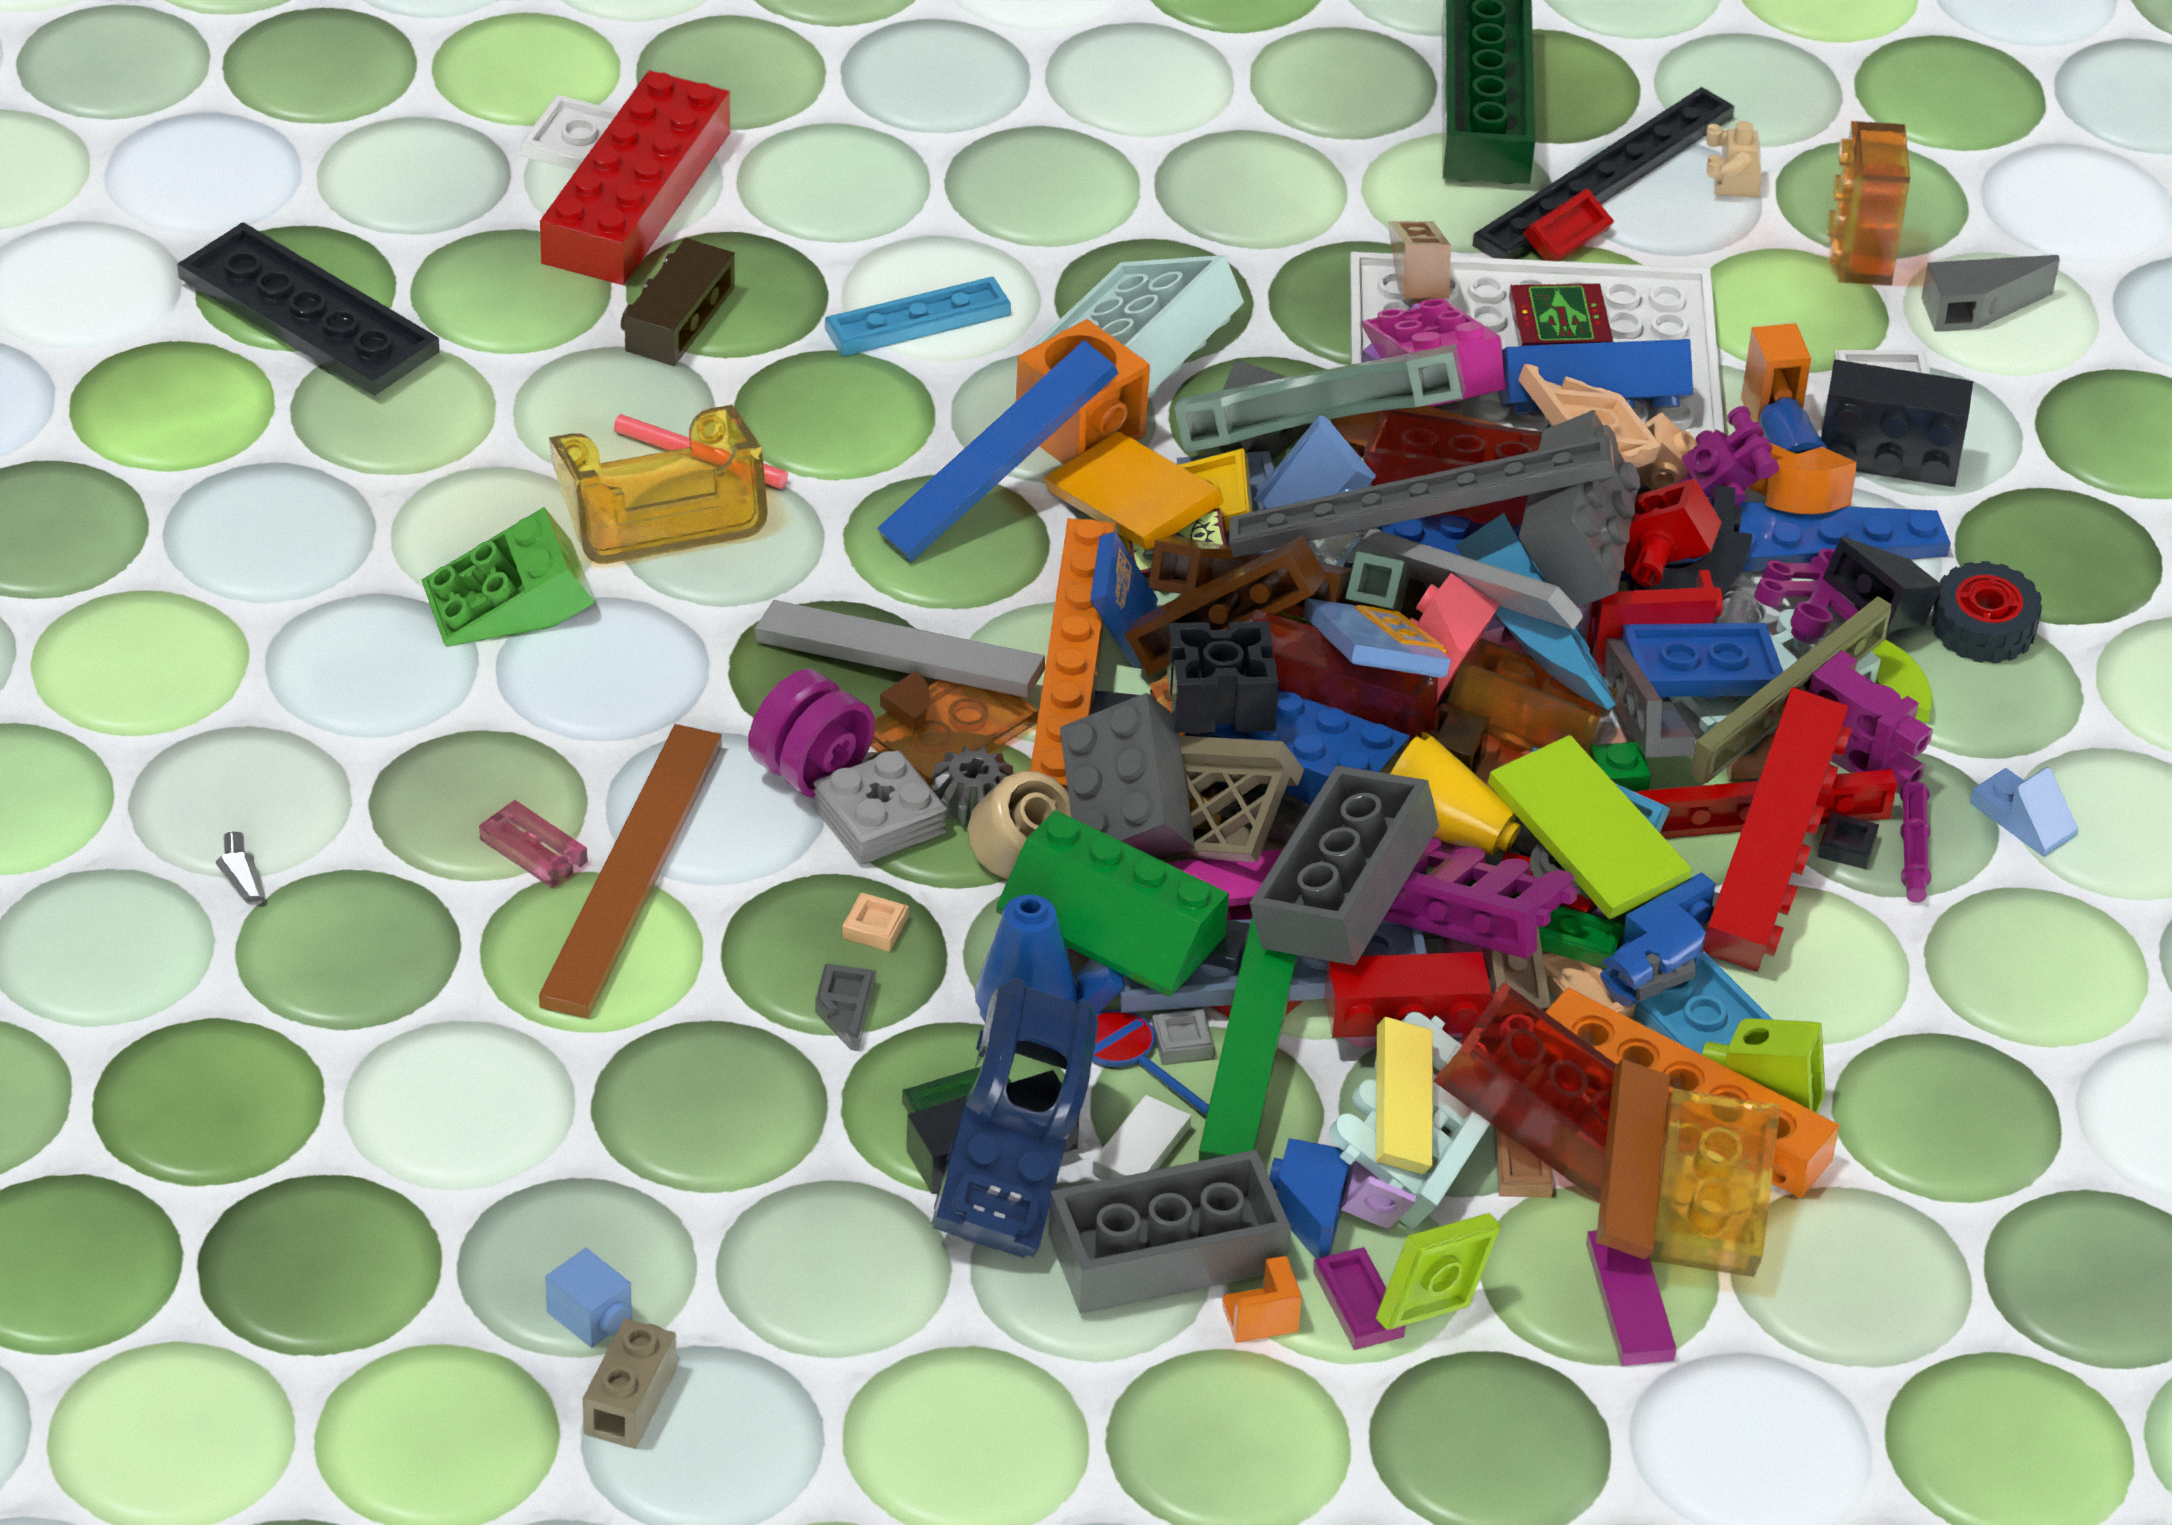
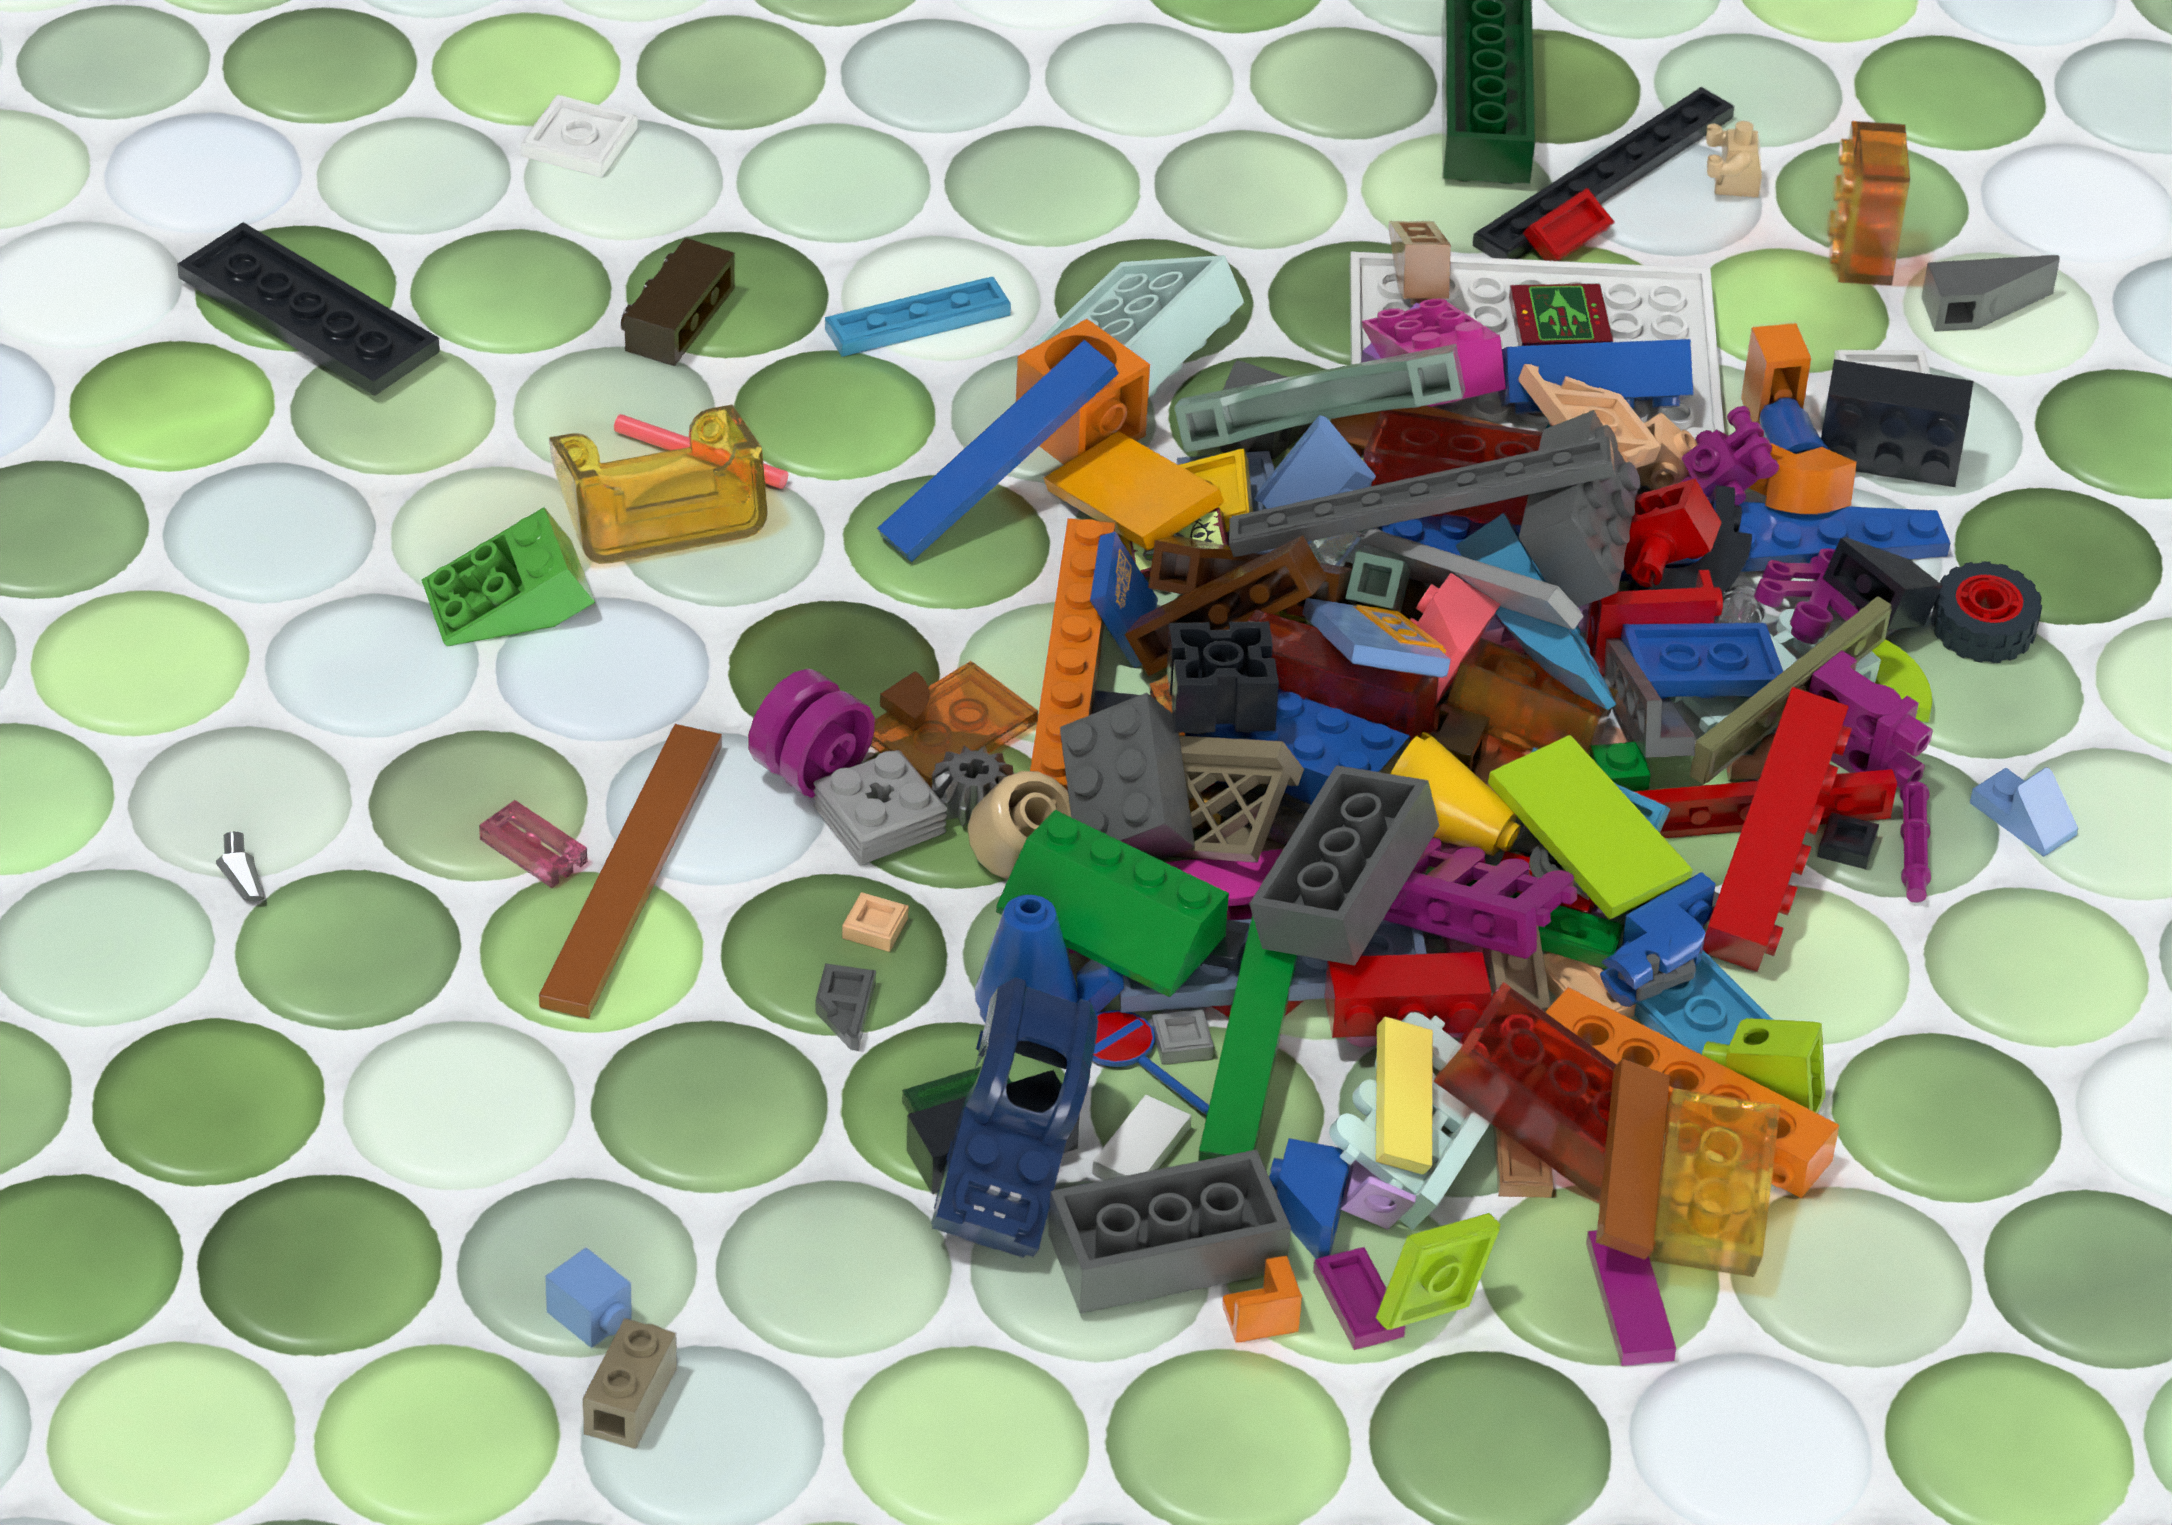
(635, 177): red brick -> none
(900, 648): light grey tile -> none

